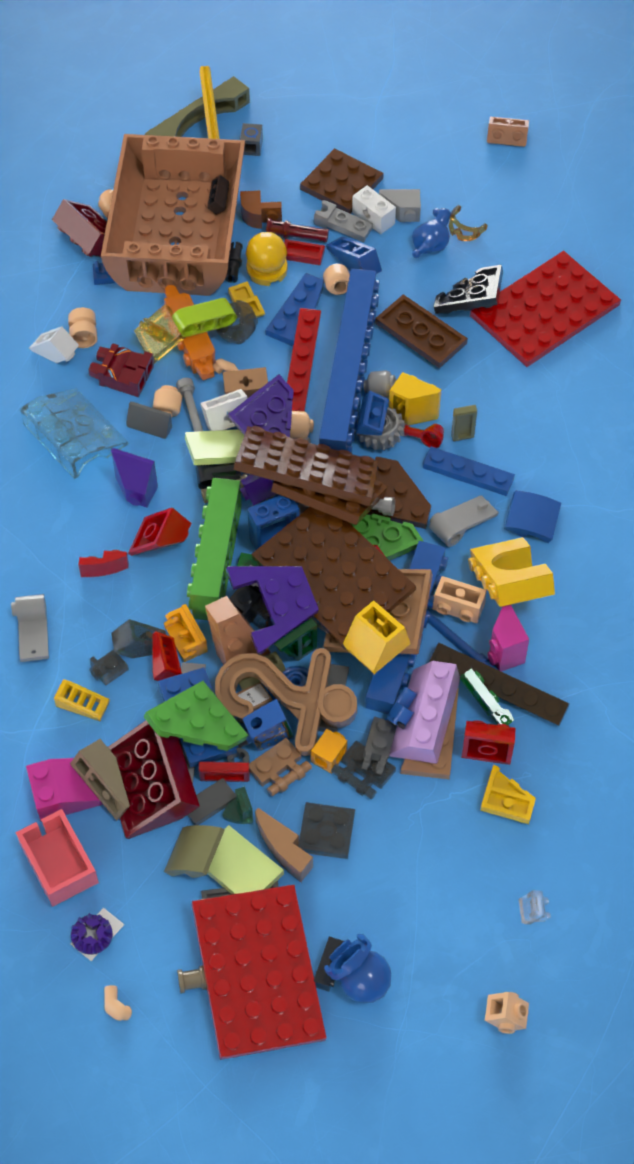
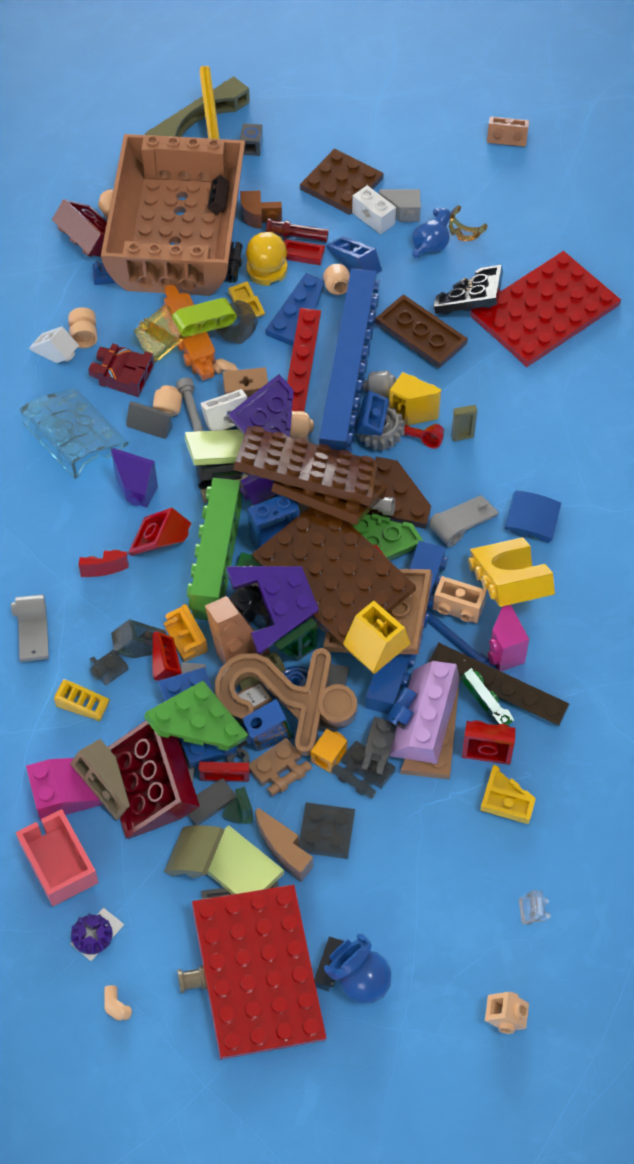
(342, 222): light grey plate -> none
(468, 471): blue plate -> none

